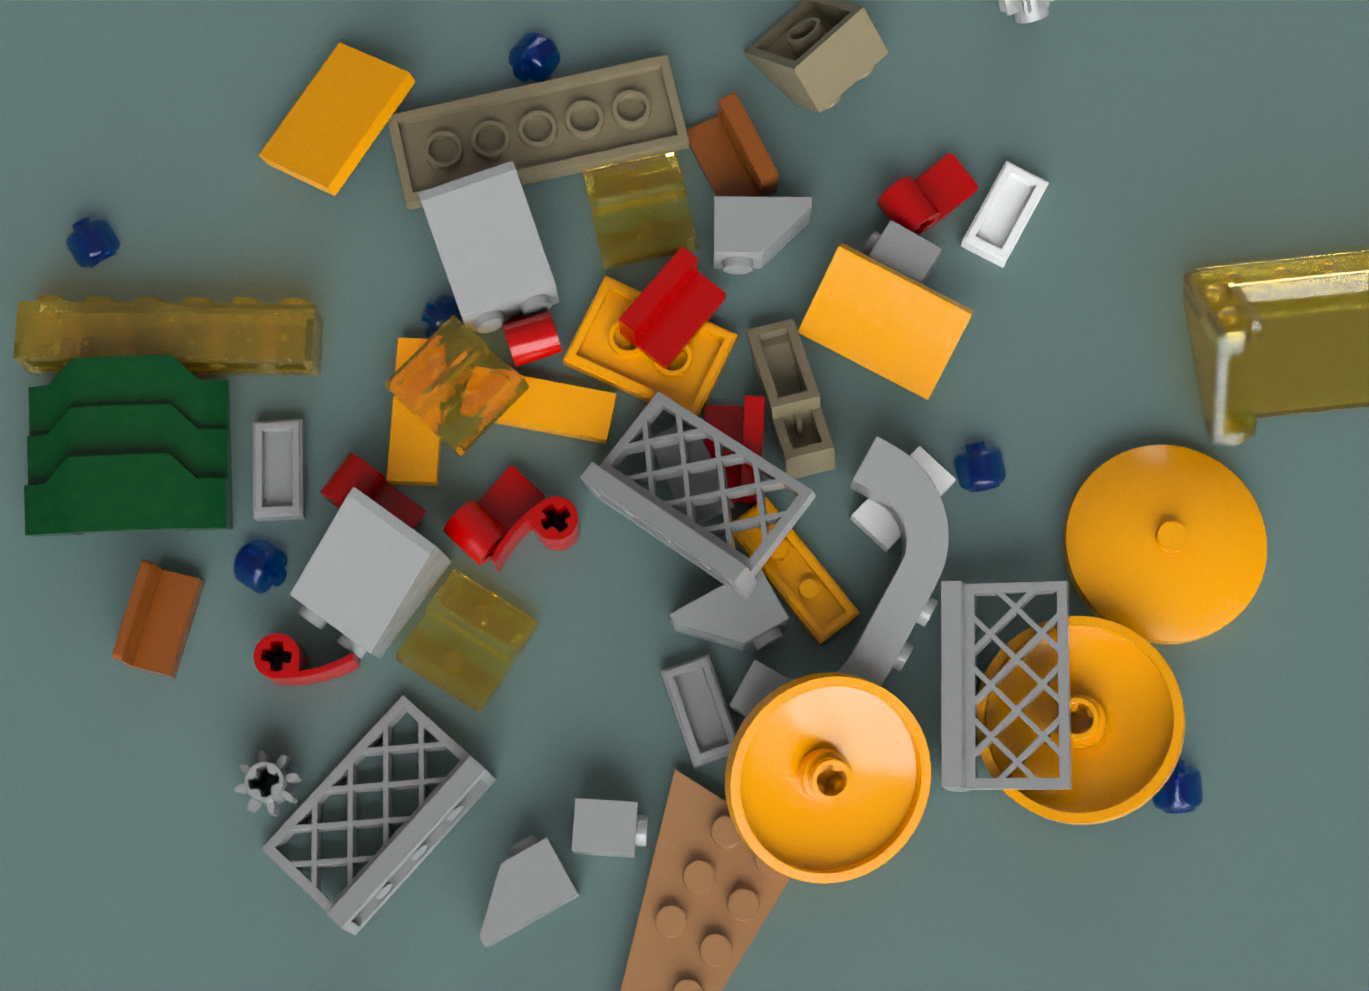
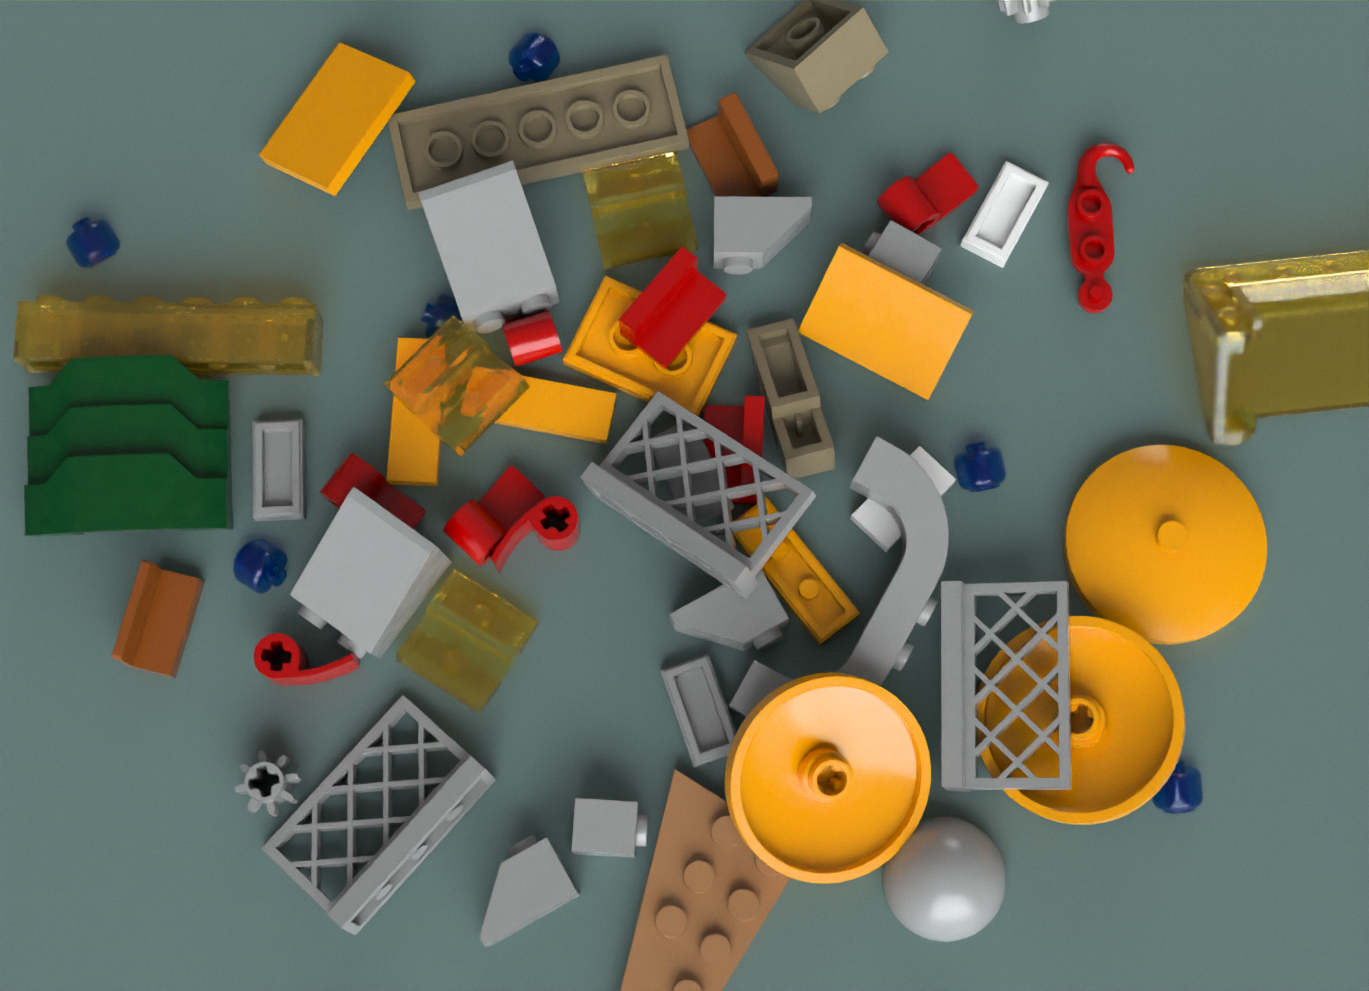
(945, 880): none -> light grey piece
(1092, 226): none -> red piece

